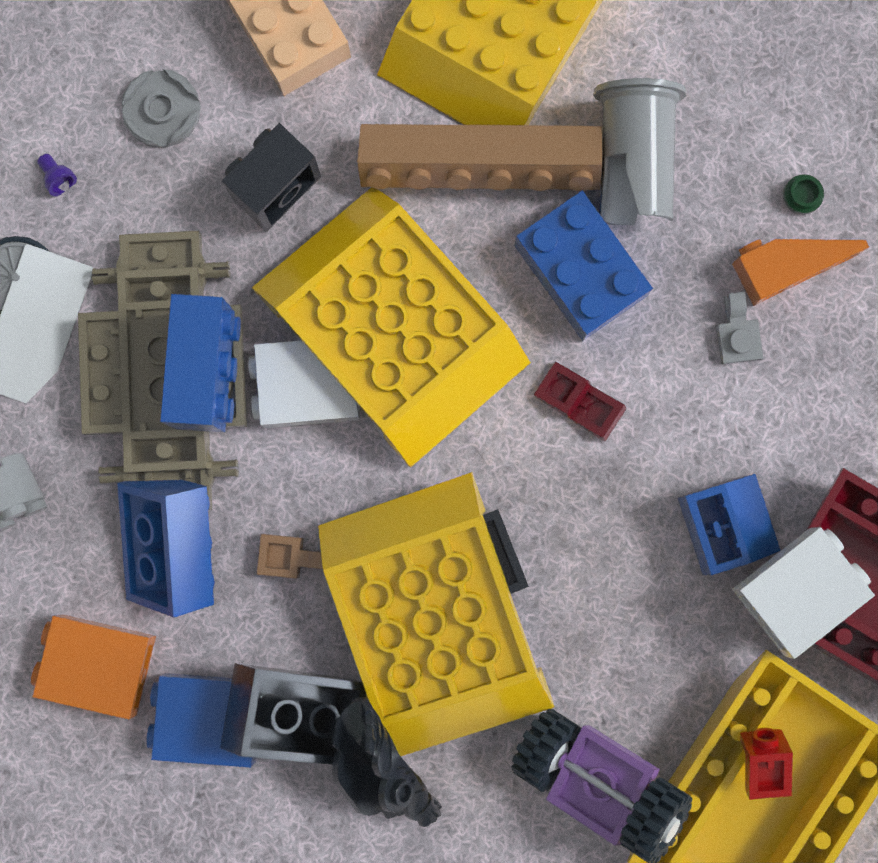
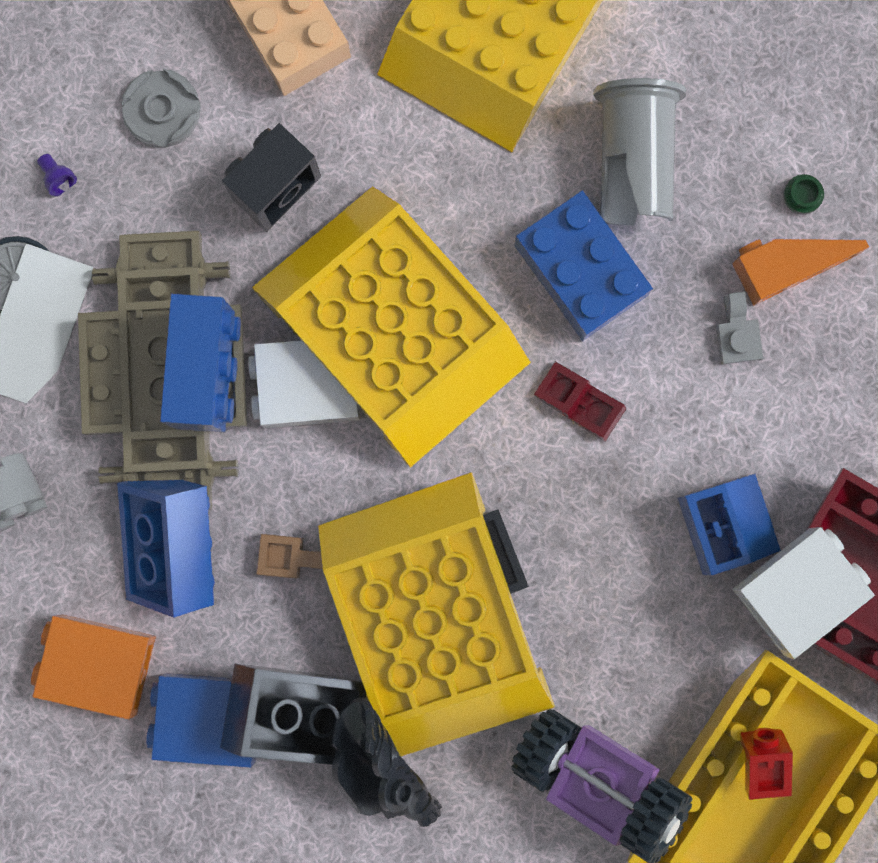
(480, 157): medium nougat brick -> none

